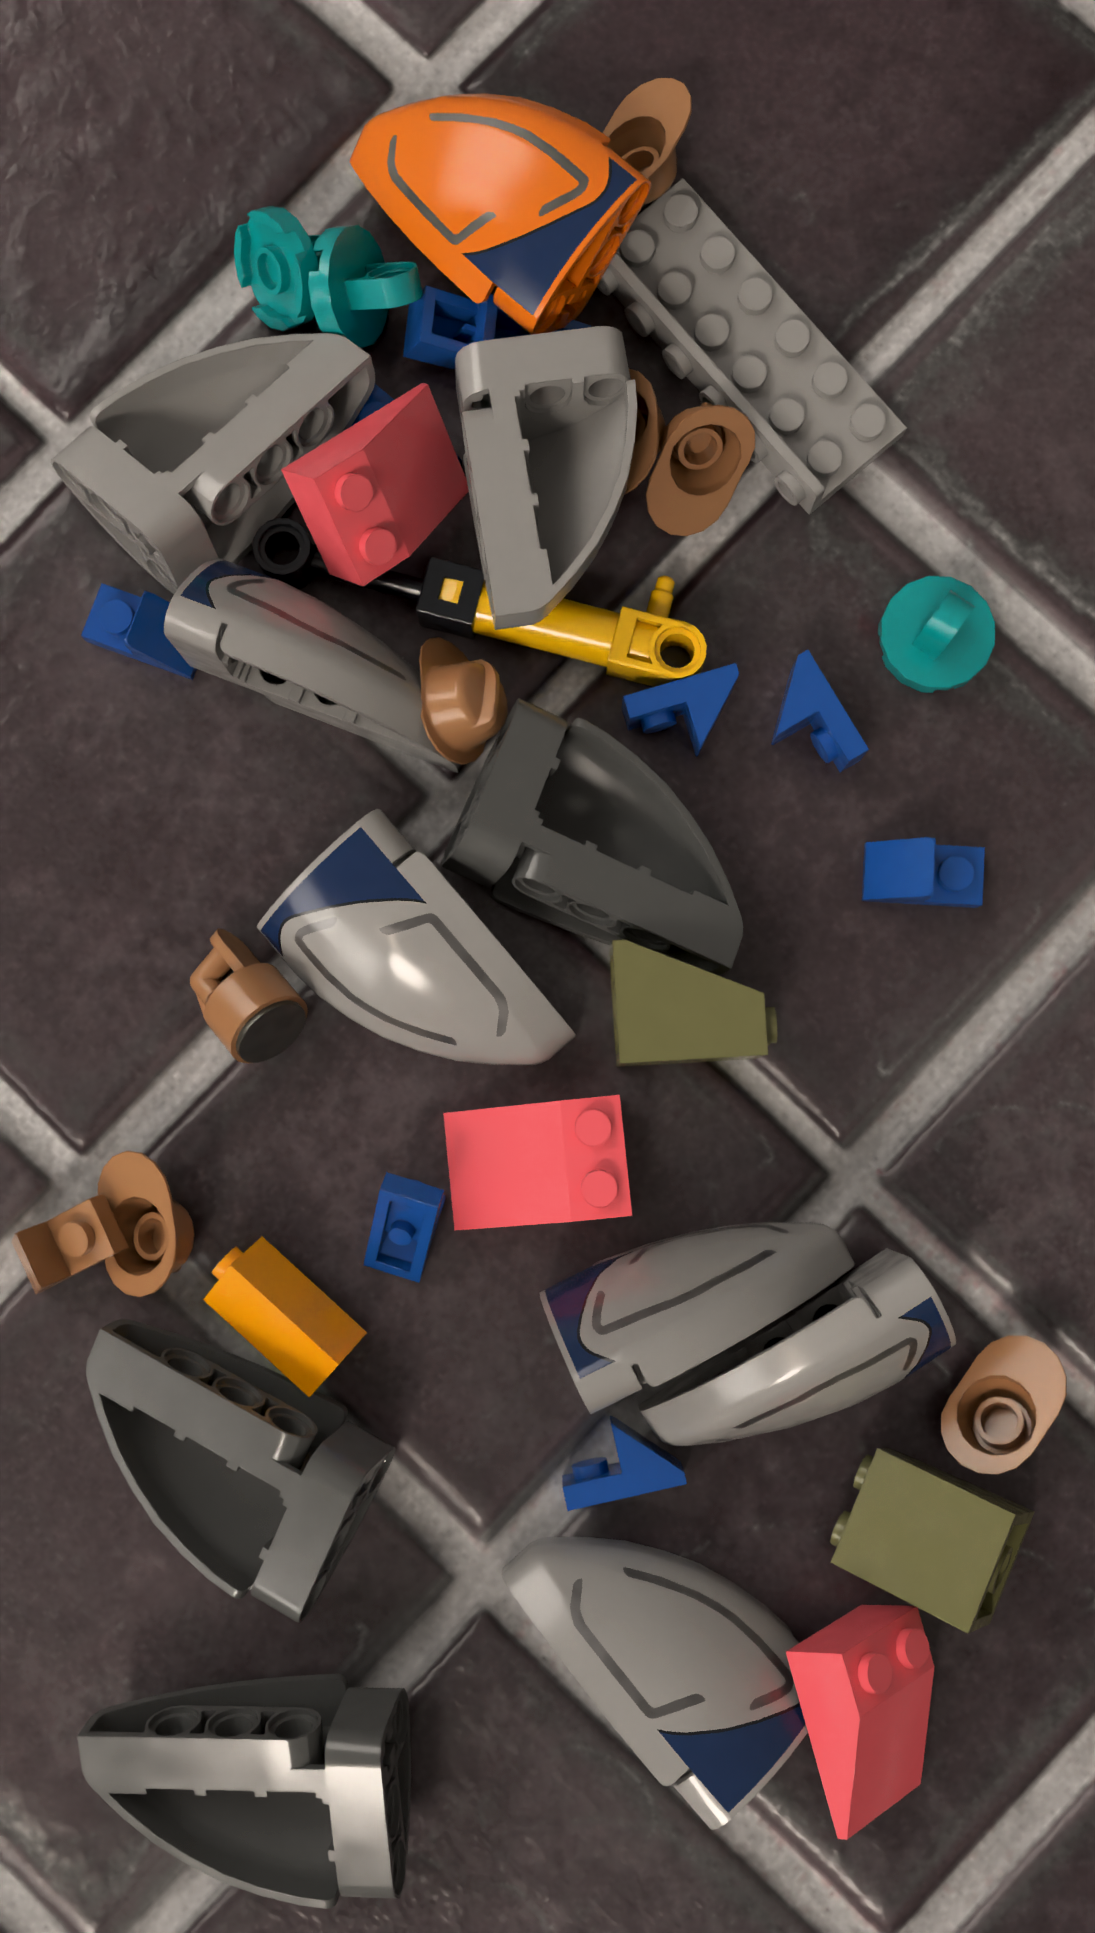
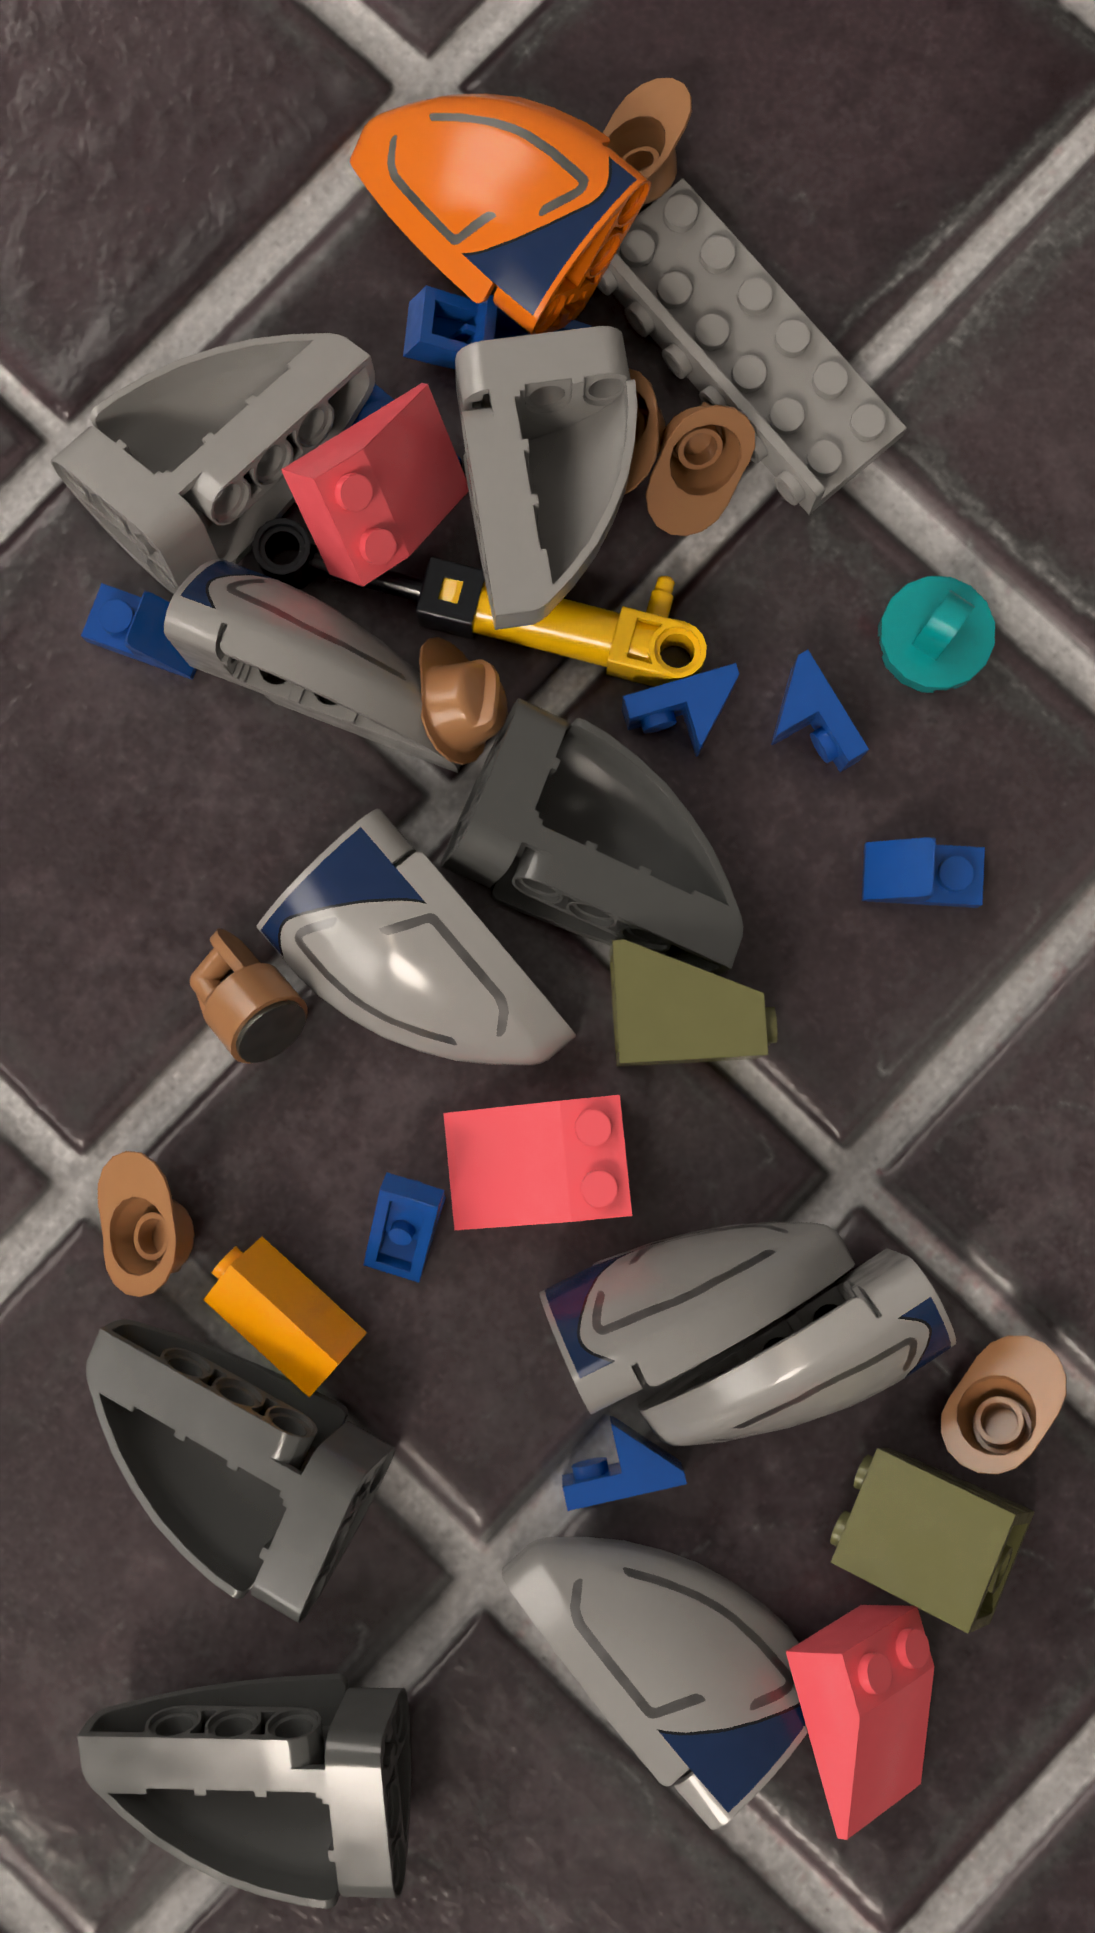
(69, 1243): medium nougat slope -> none
(275, 260): teal tile -> none
(357, 286): teal tile -> none

